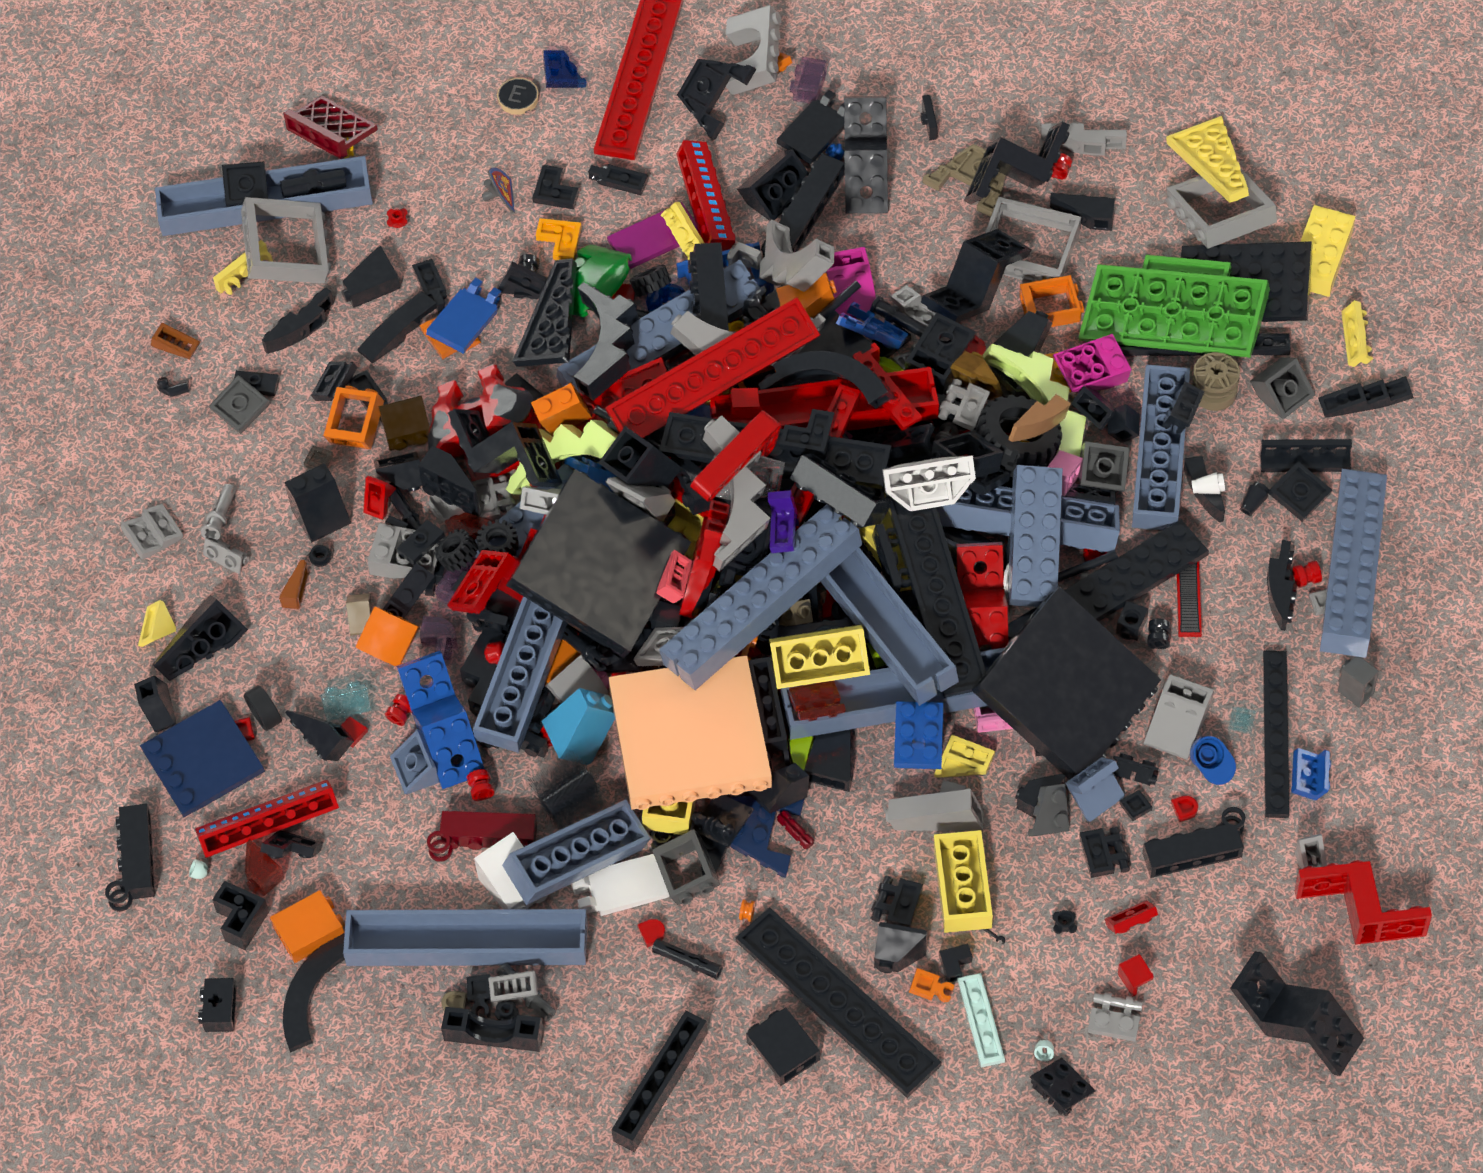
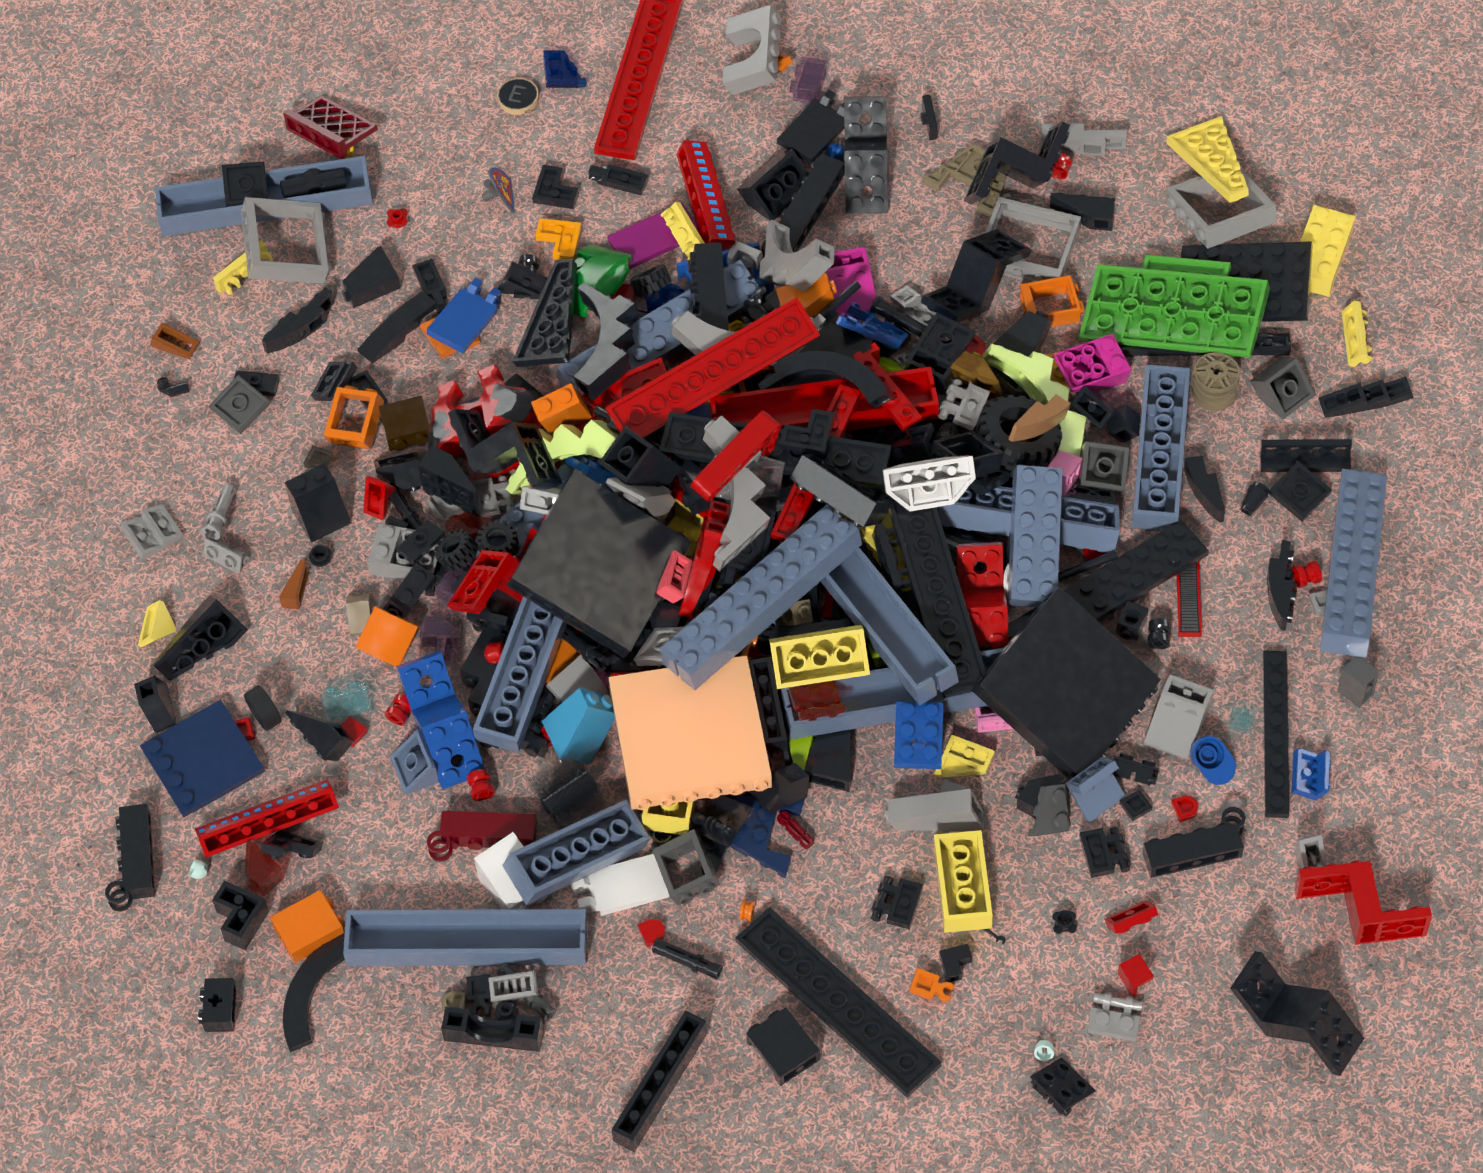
(706, 85): black wing -> none
(744, 403): red panel -> none
(783, 521): dark purple bracket -> none
(898, 947): black slope -> none
(981, 1020): light aqua tile -> none
(1183, 407): black hinge -> none
(1209, 484): white cone -> none

